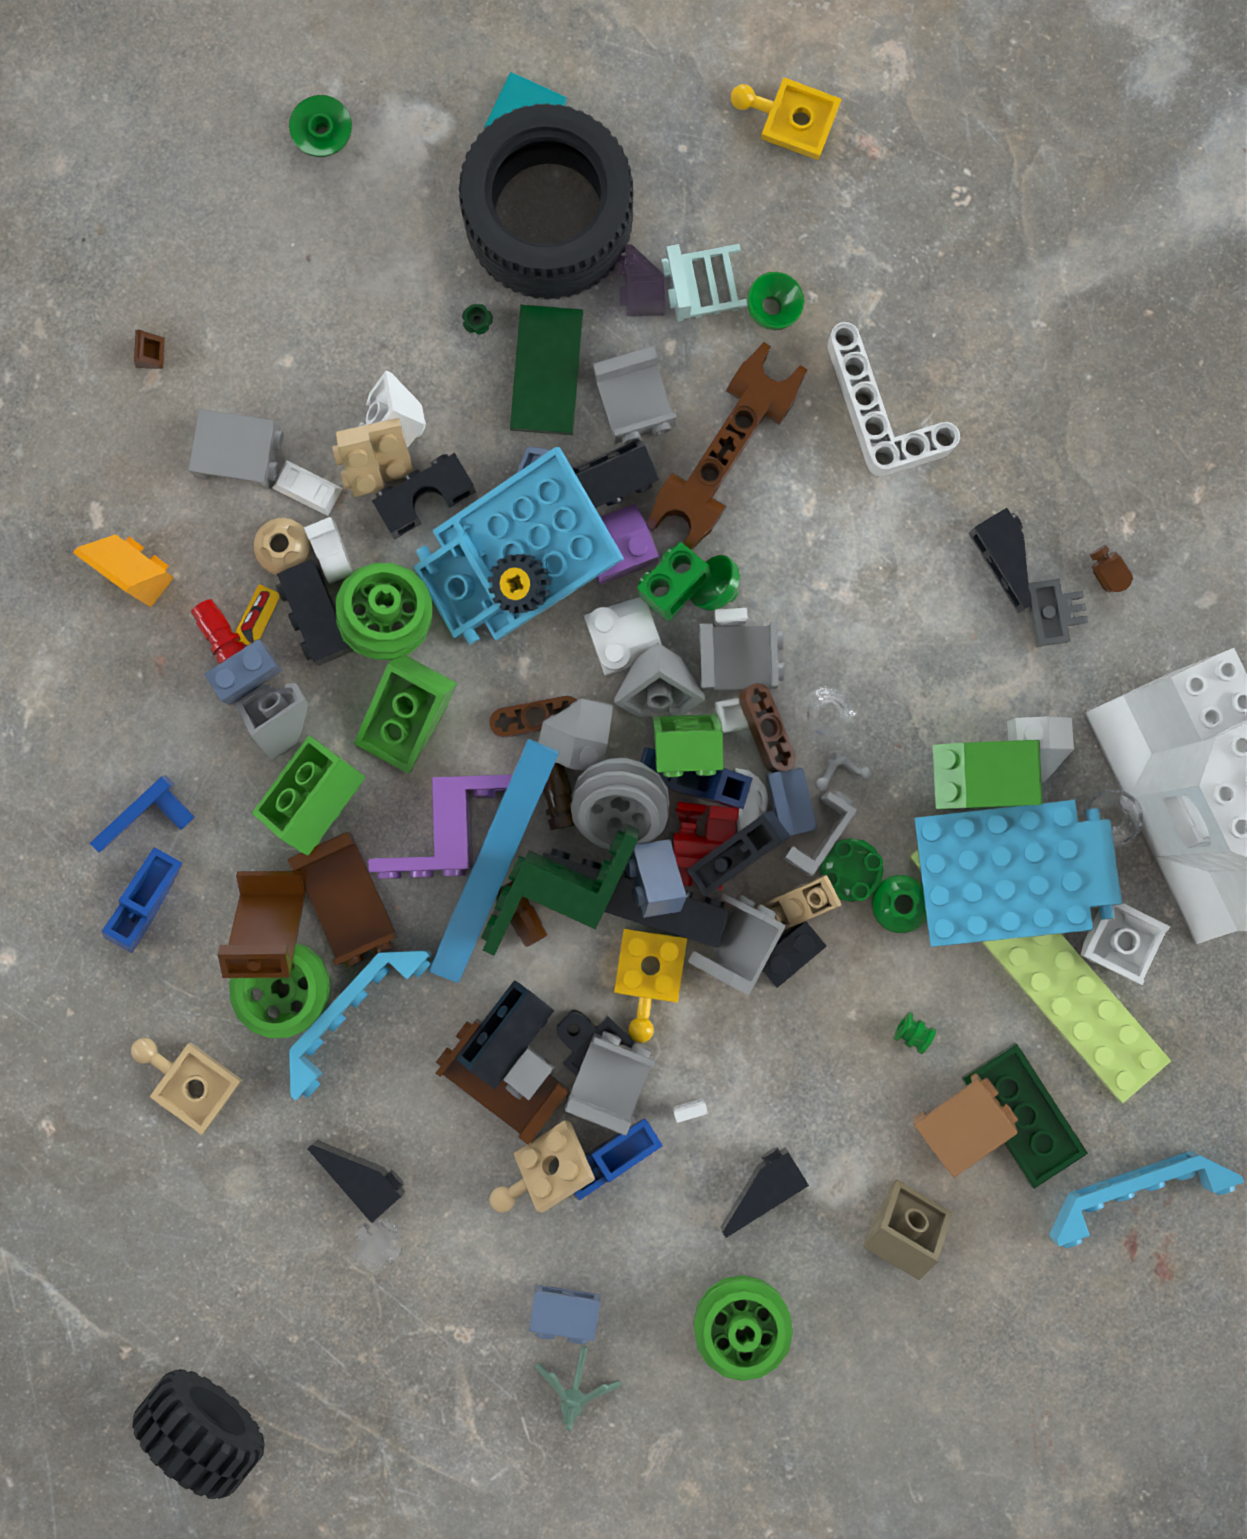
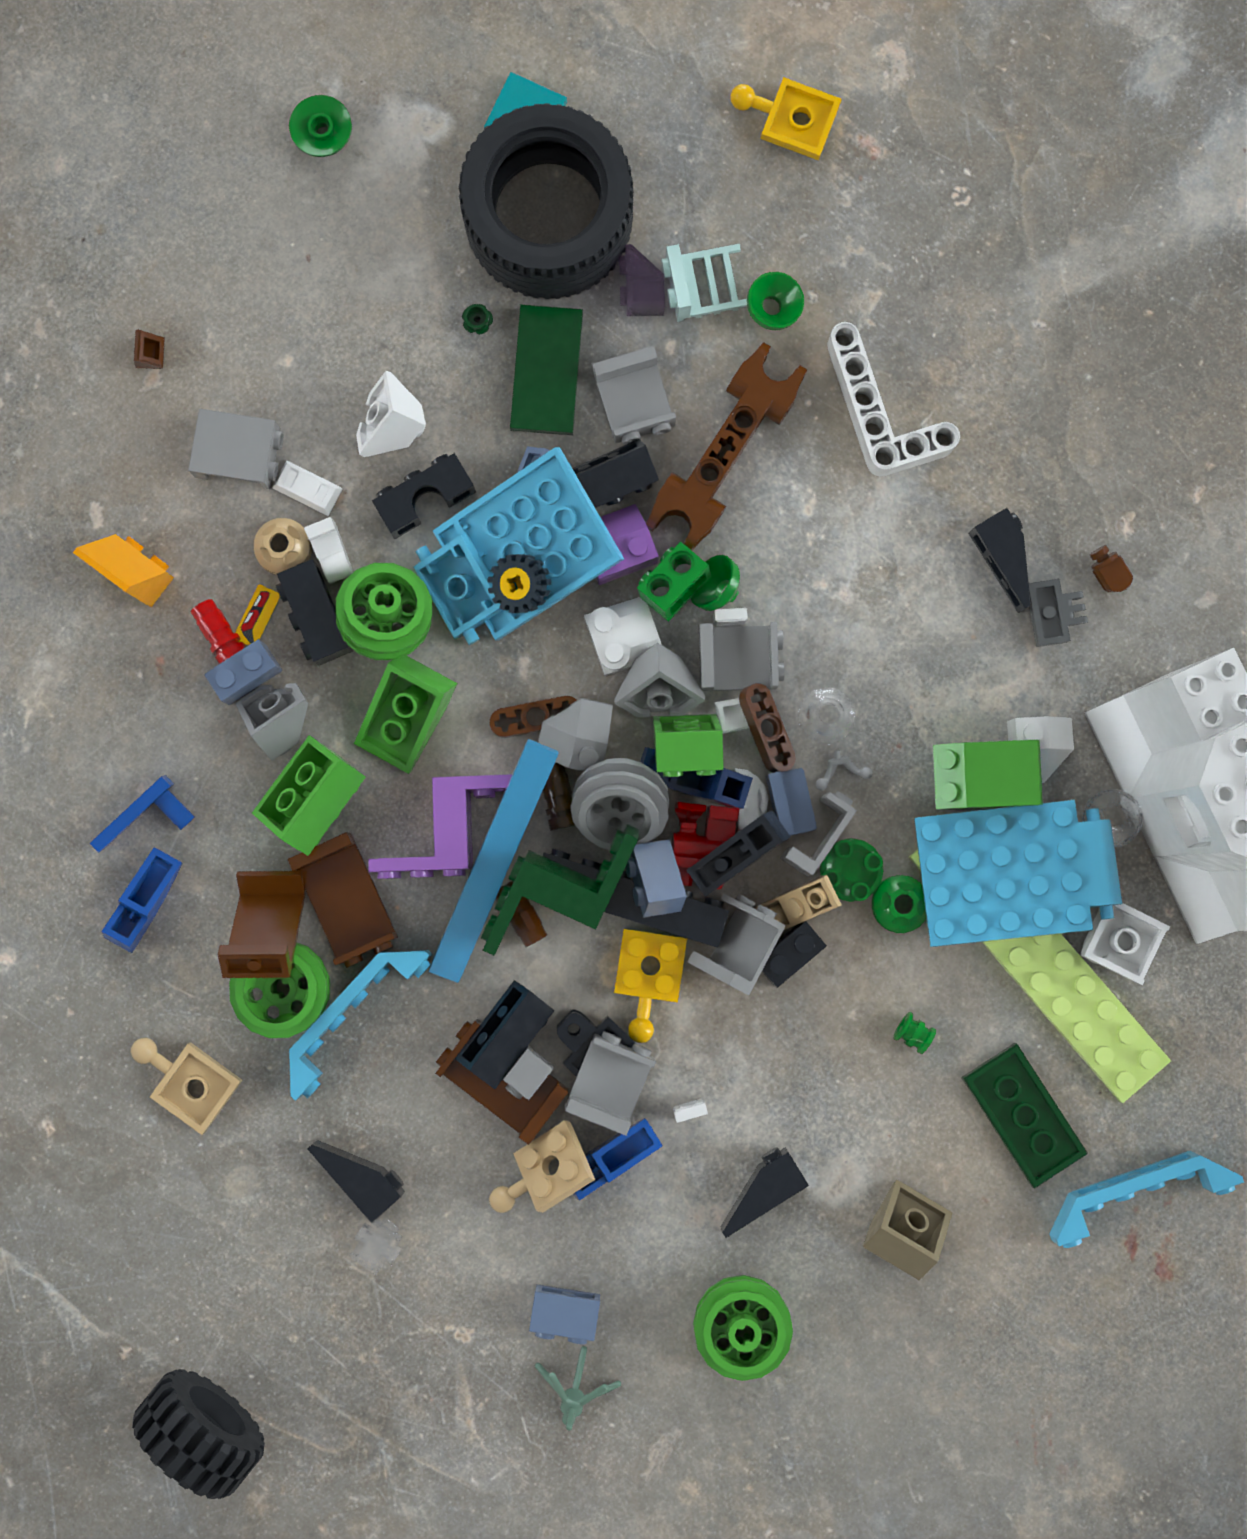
(372, 456): tan plate -> none
(967, 1126): medium nougat panel -> none

